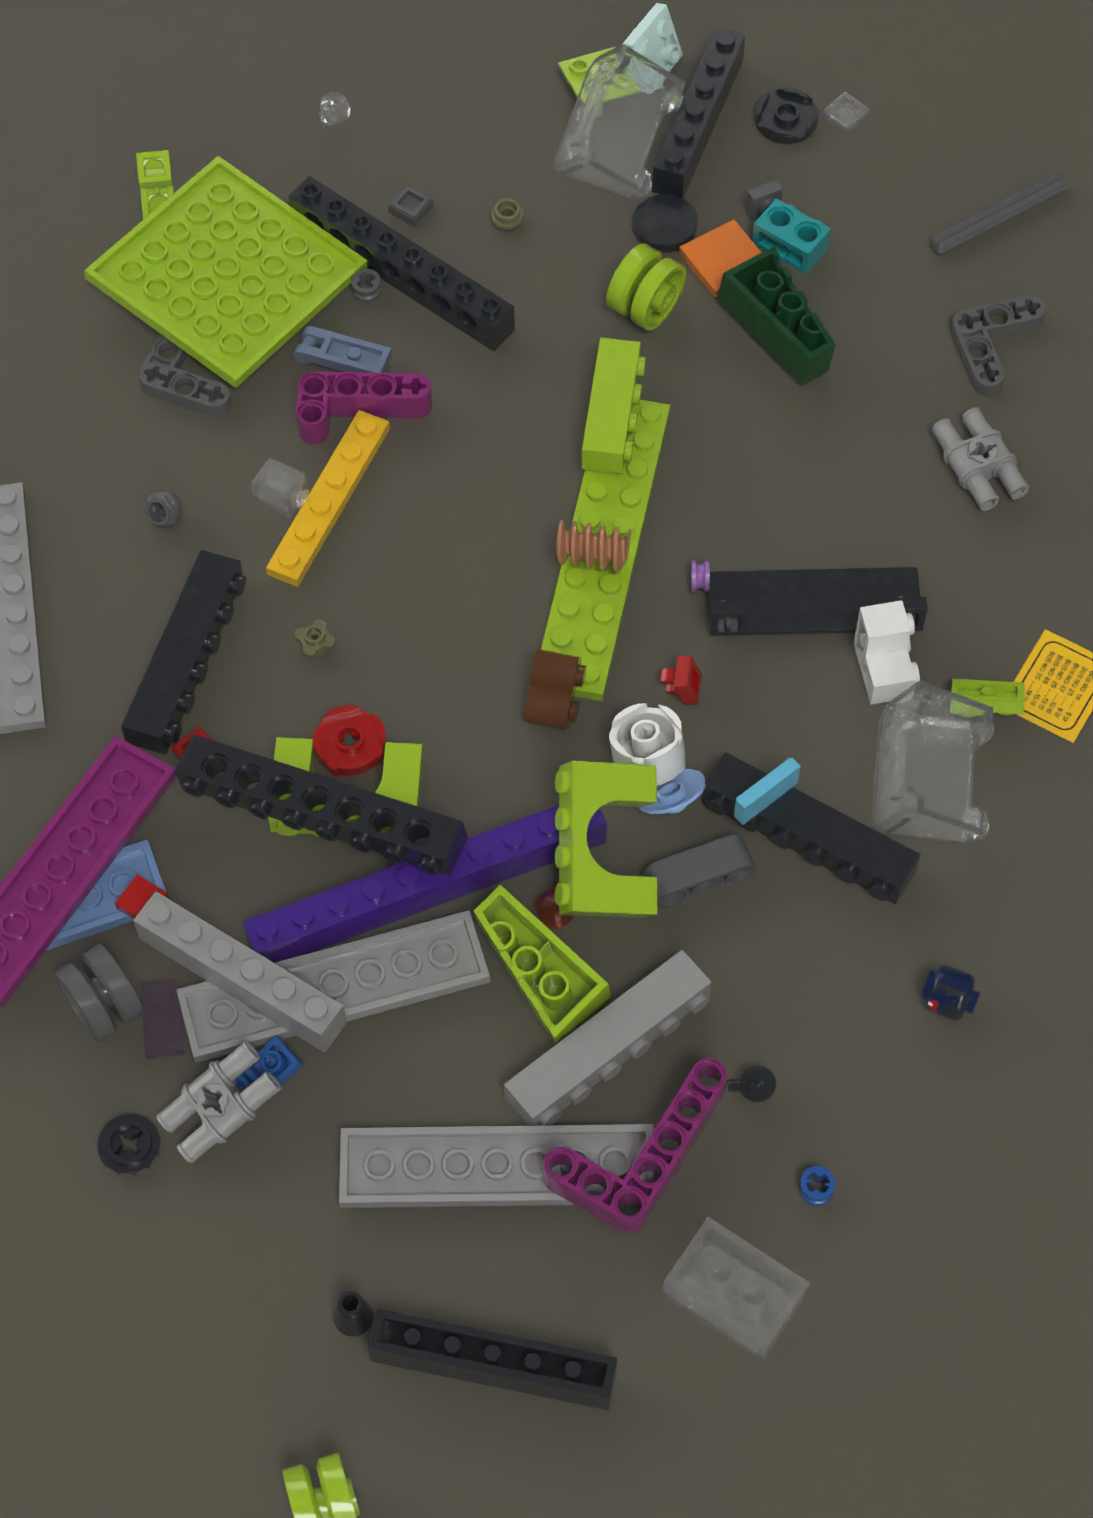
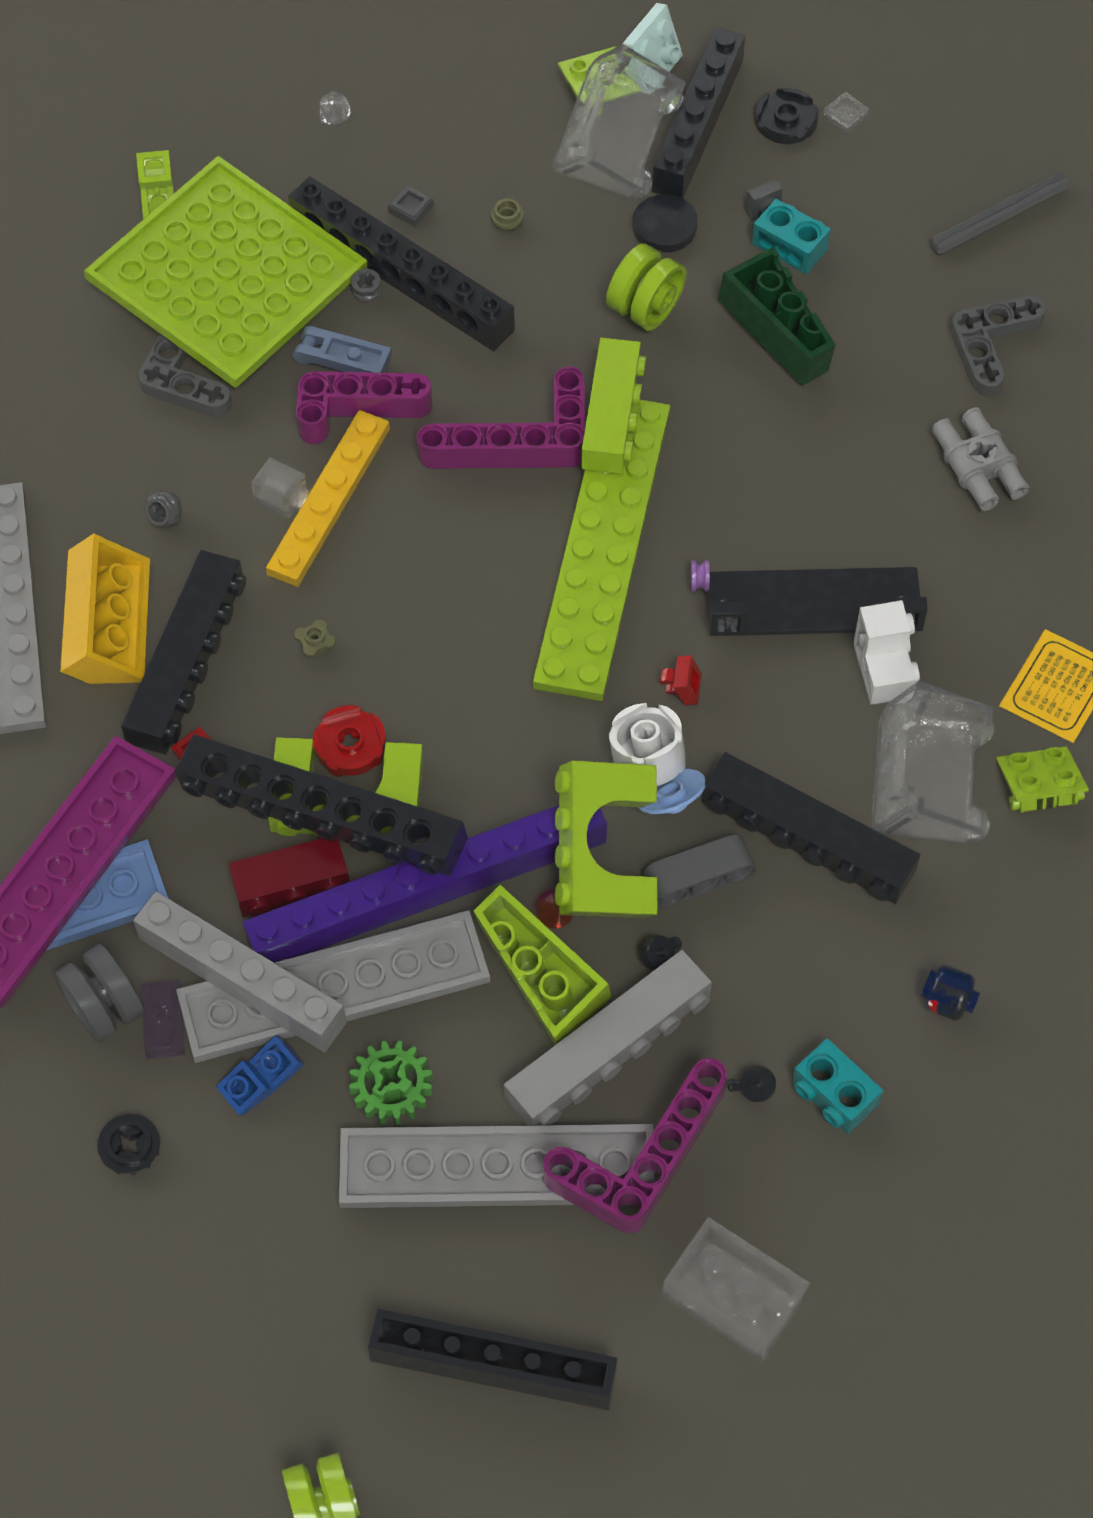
(105, 613): none -> yellow slope
(136, 896): red tile -> none
(202, 1096): light grey pin -> none
(287, 875): none -> dark red brick
(356, 1321): black cone -> none
(394, 1098): none -> bright green gear
(517, 437): none -> magenta beam
(553, 689): reddish brown brick -> none
(592, 546): nougat piece -> none
(657, 950): none -> black piece
(717, 253): orange tile -> none
(766, 790): medium azure tile -> none
(815, 1197): blue bush -> none
(844, 1081): none -> teal brick
(1003, 696): lime plate -> none
(1042, 776): none -> lime hinge

